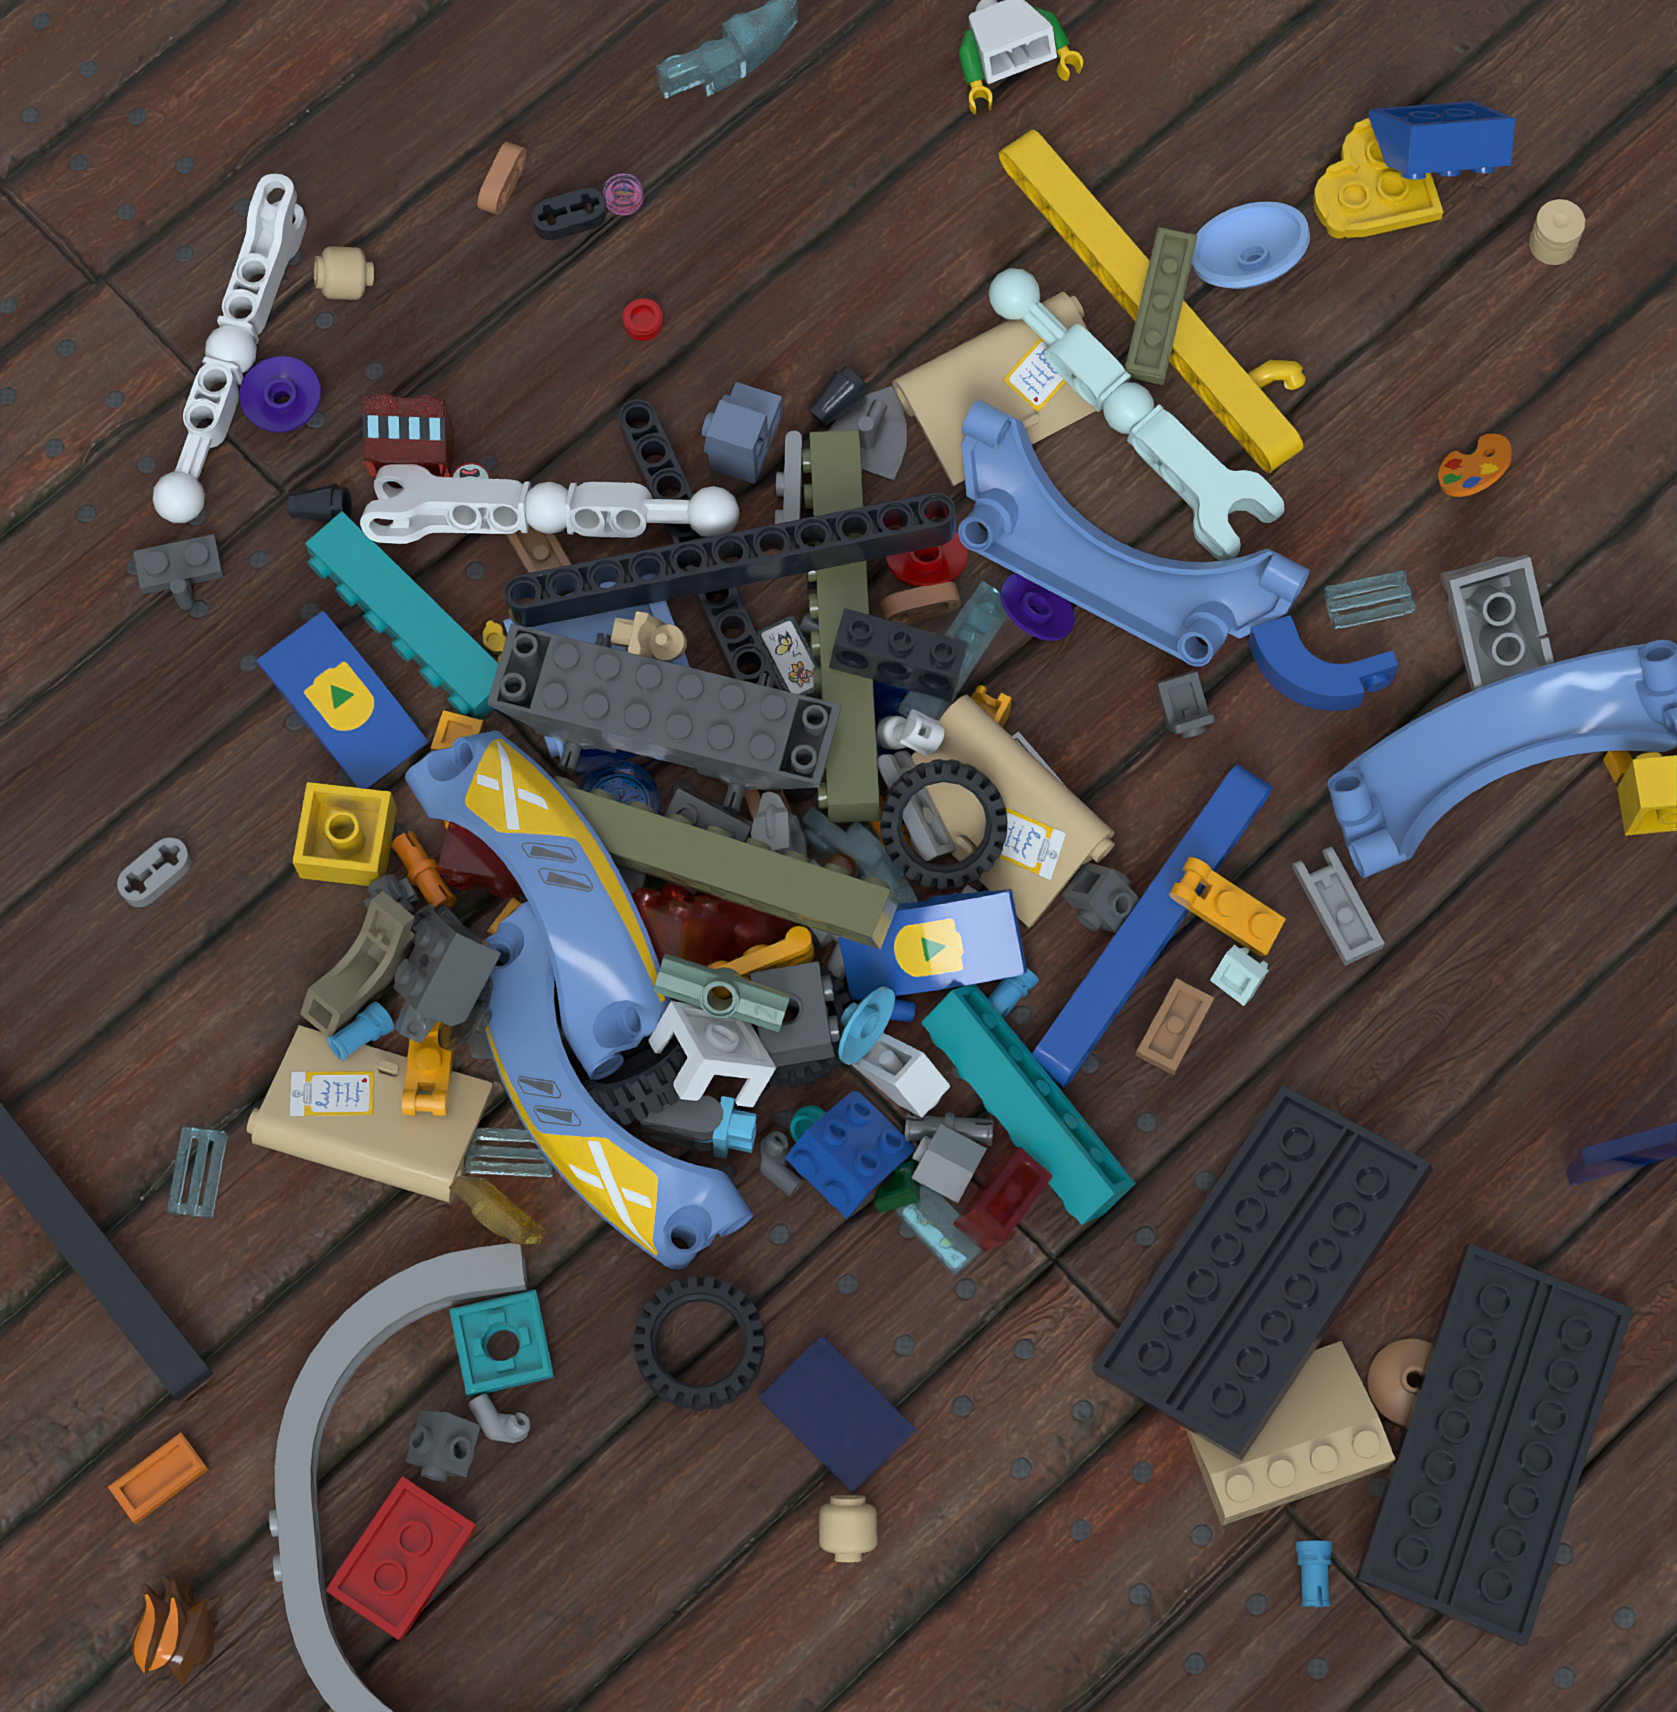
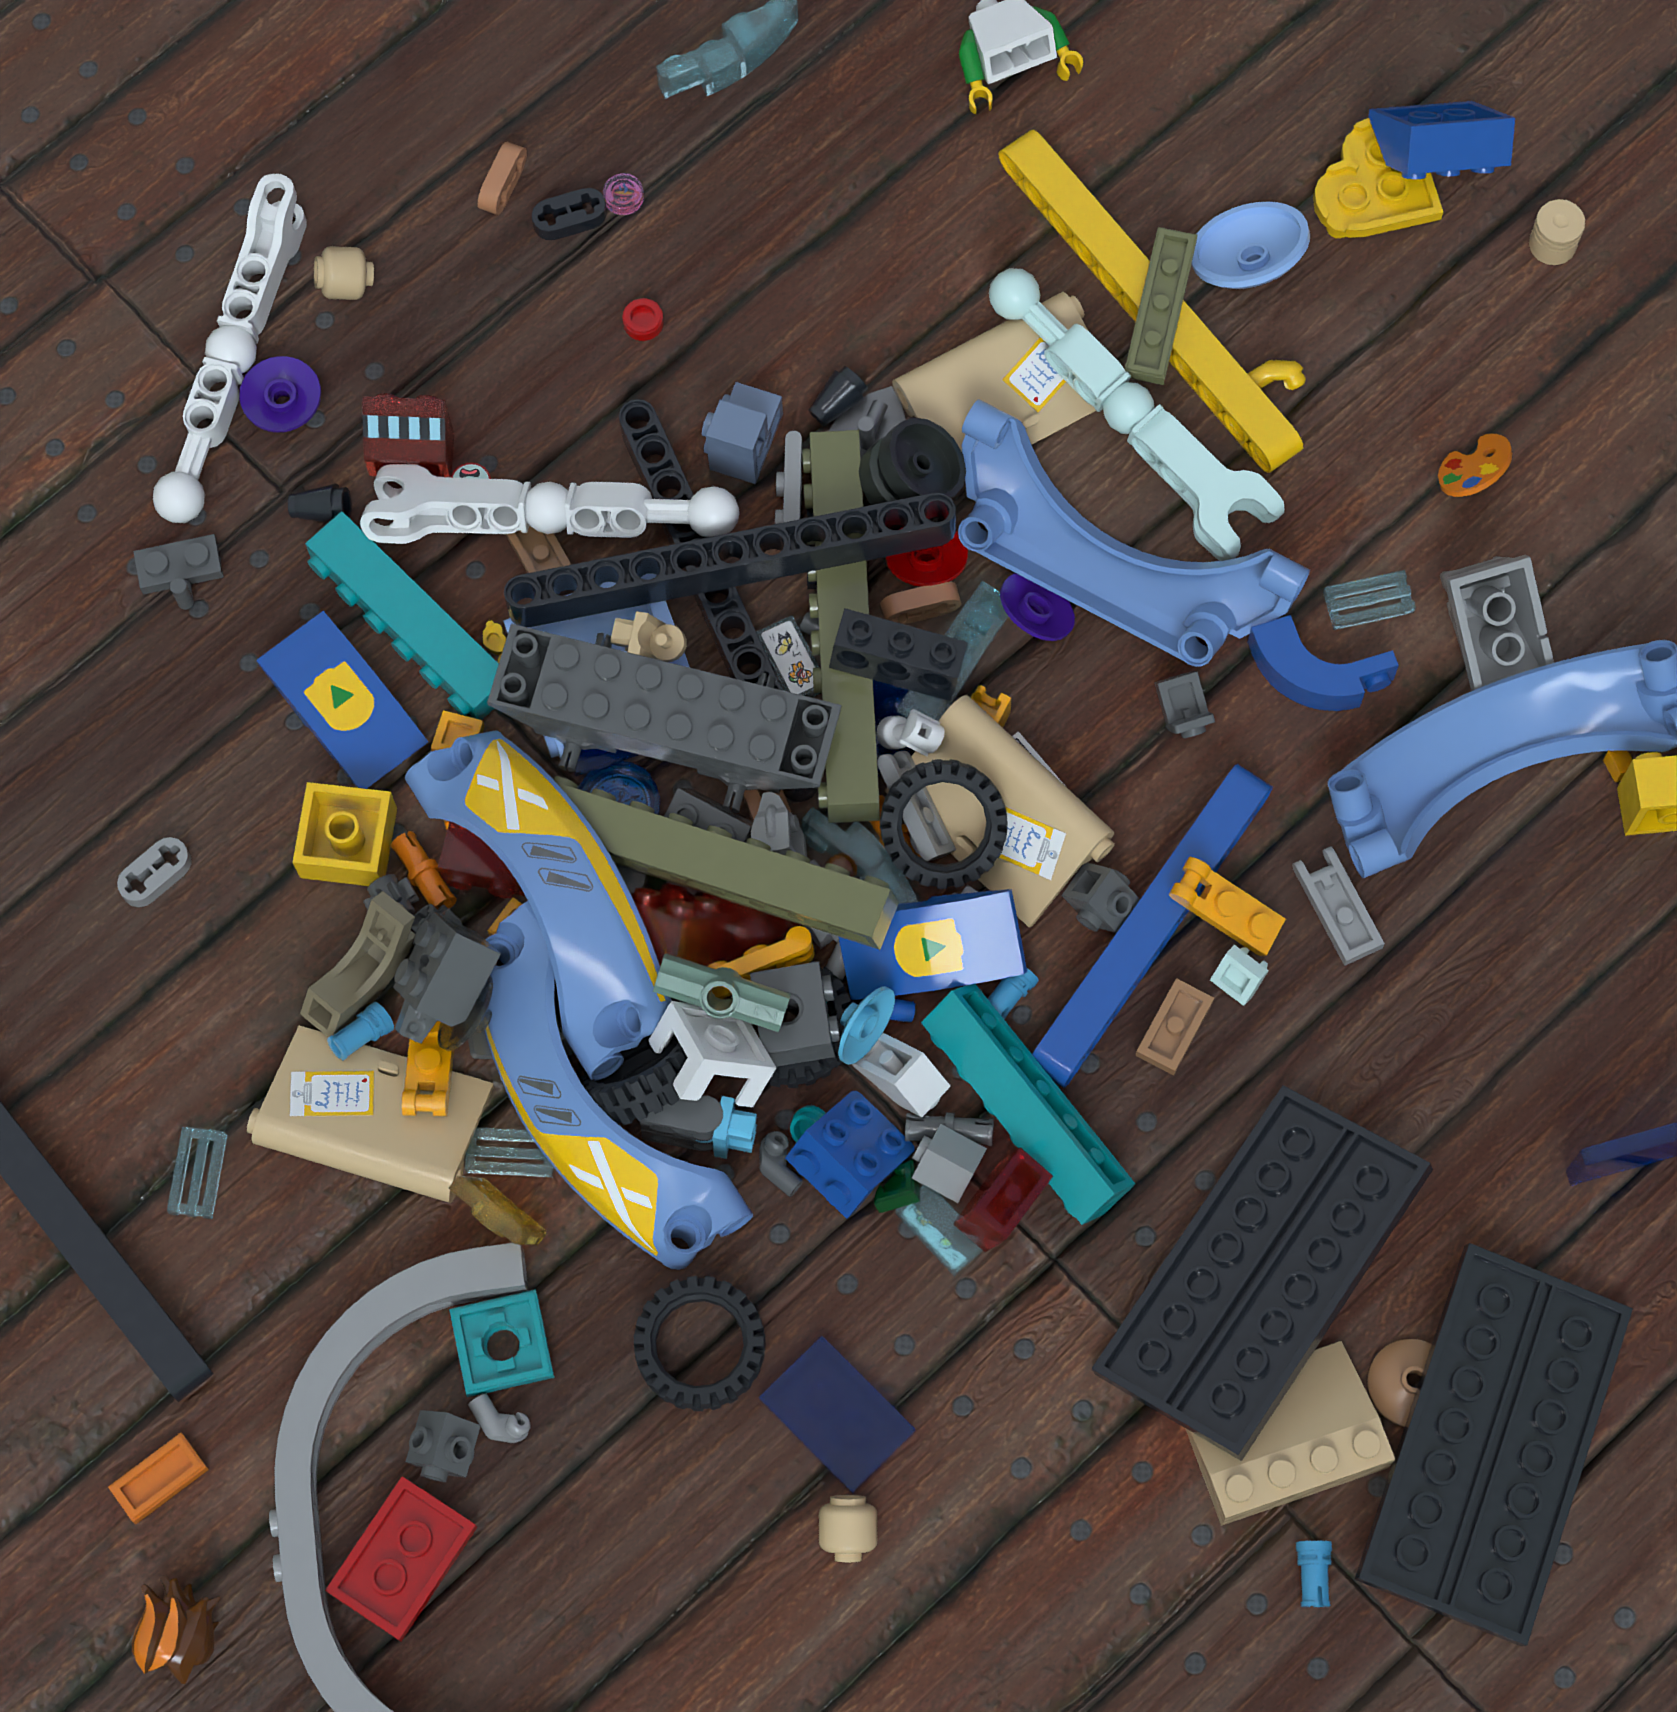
(912, 462): none -> pearl dark grey wheel

